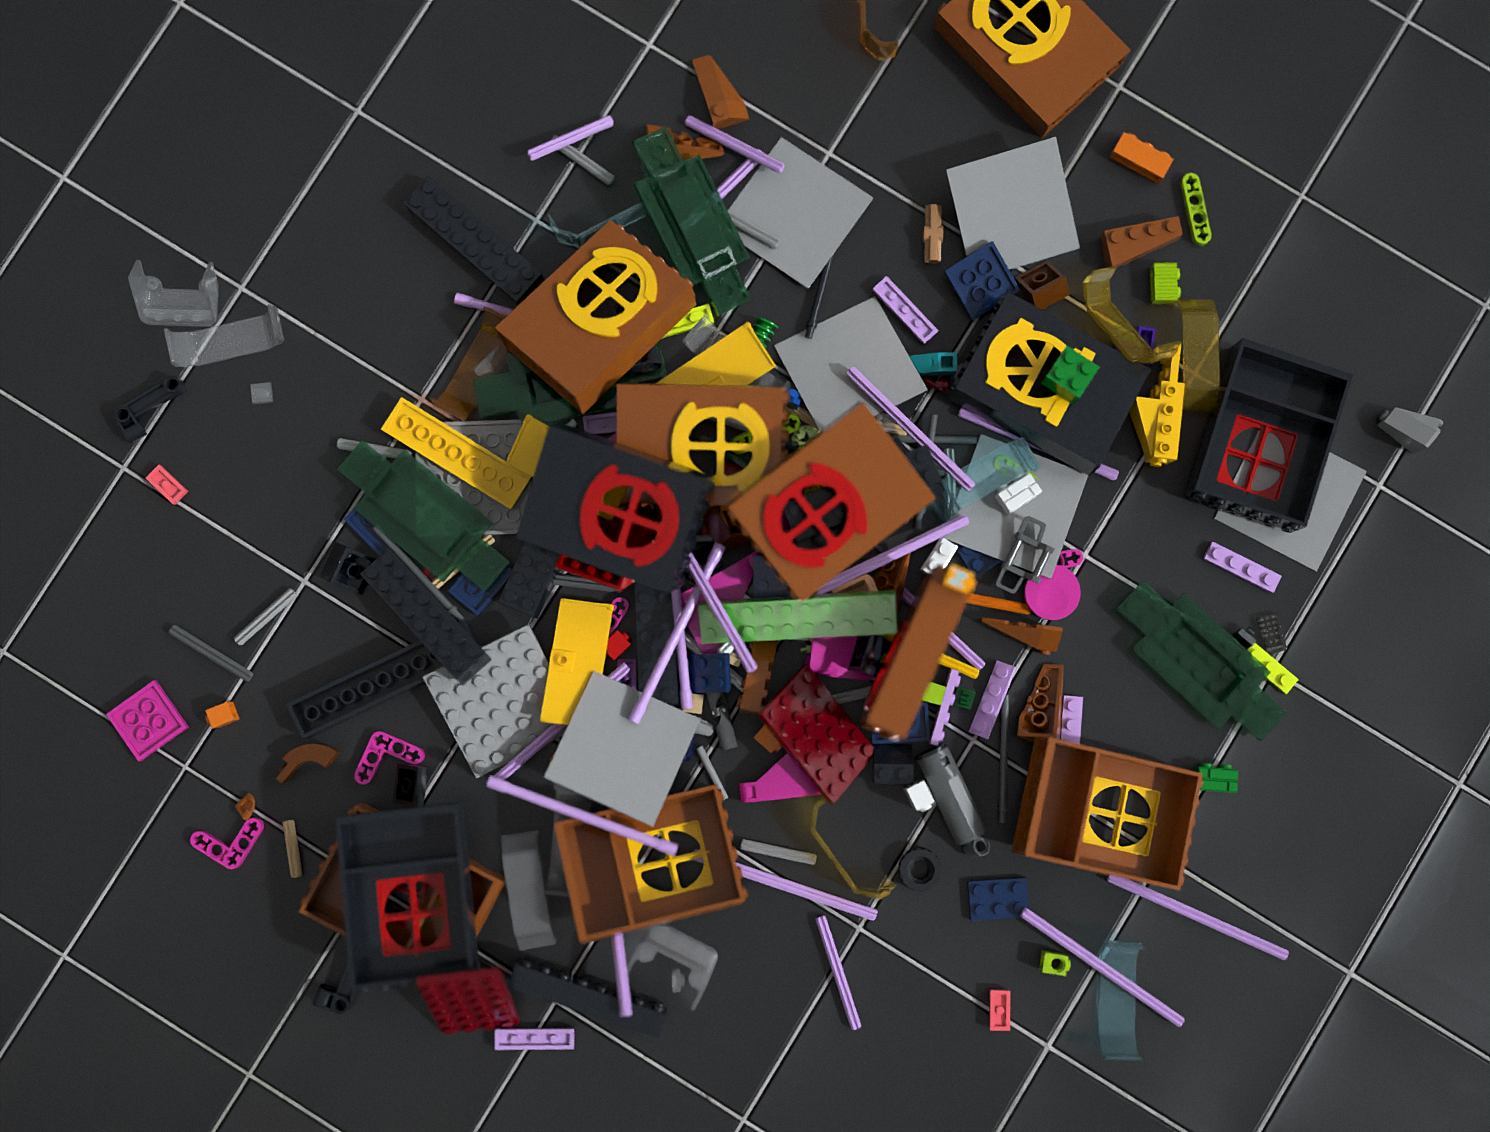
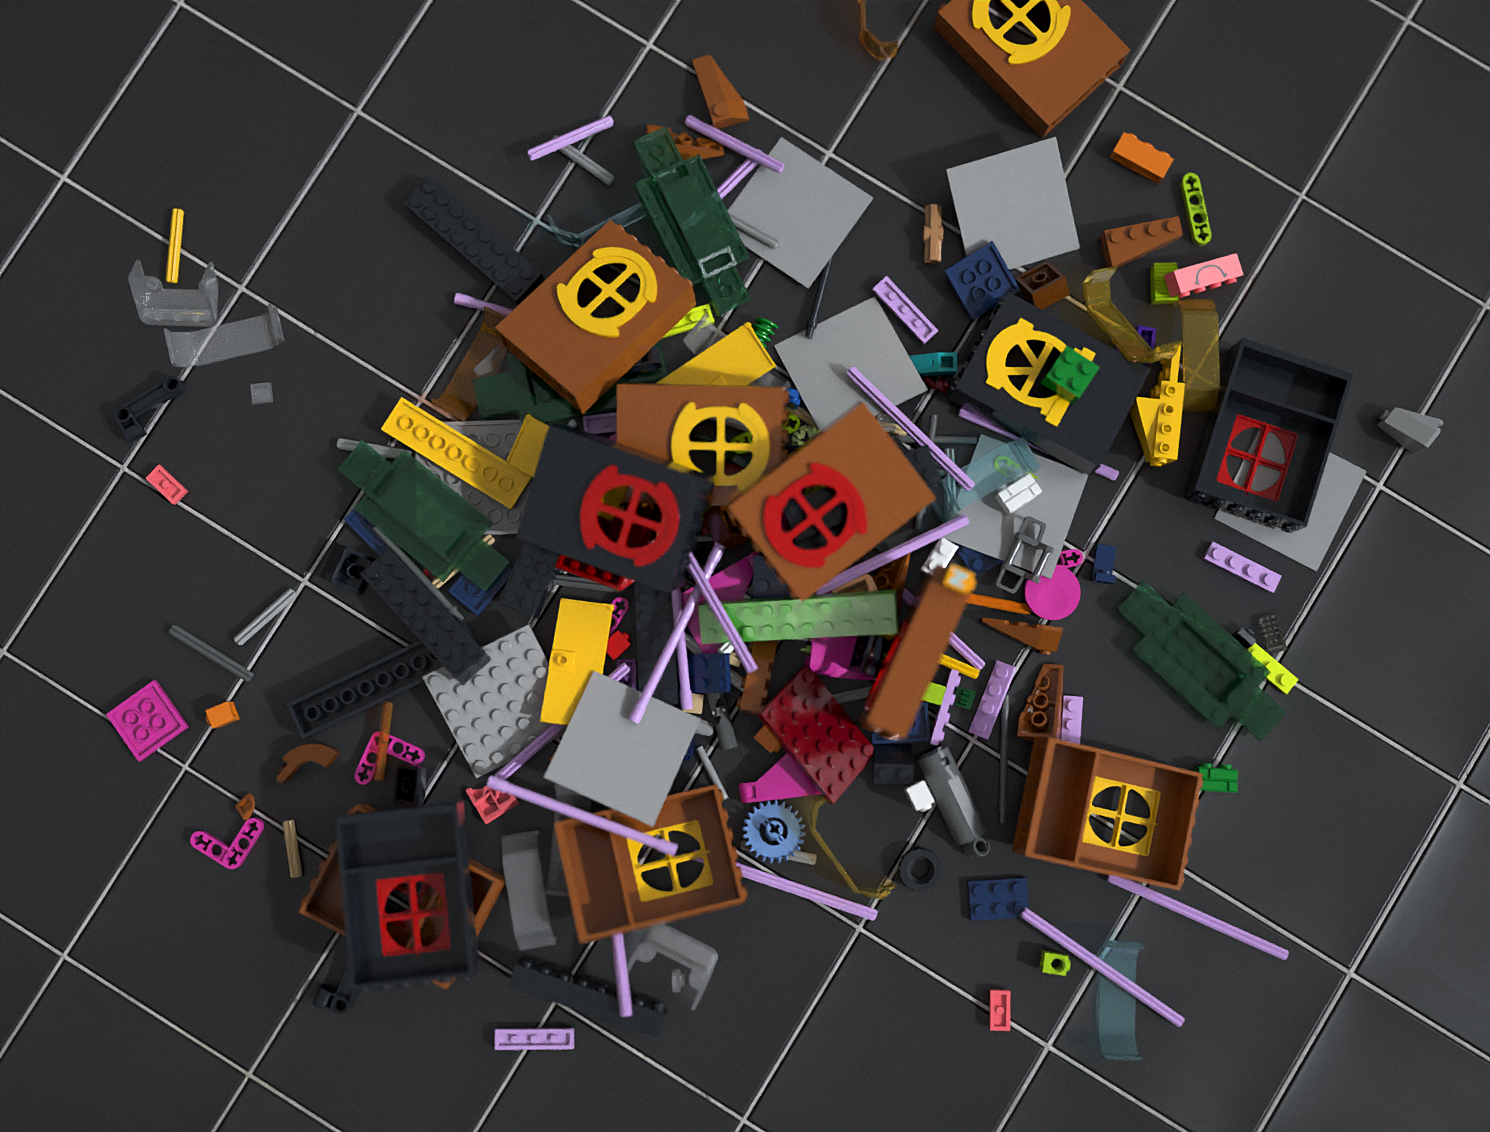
(174, 246): none -> yellow axle
(383, 741): none -> clear orange piece
(469, 1000): dark red plate -> none
(491, 802): none -> coral slope
(785, 845): none -> medium blue gear
(838, 973): lavender axle -> none
(1104, 564): none -> dark blue bracket
(1202, 275): none -> coral brick

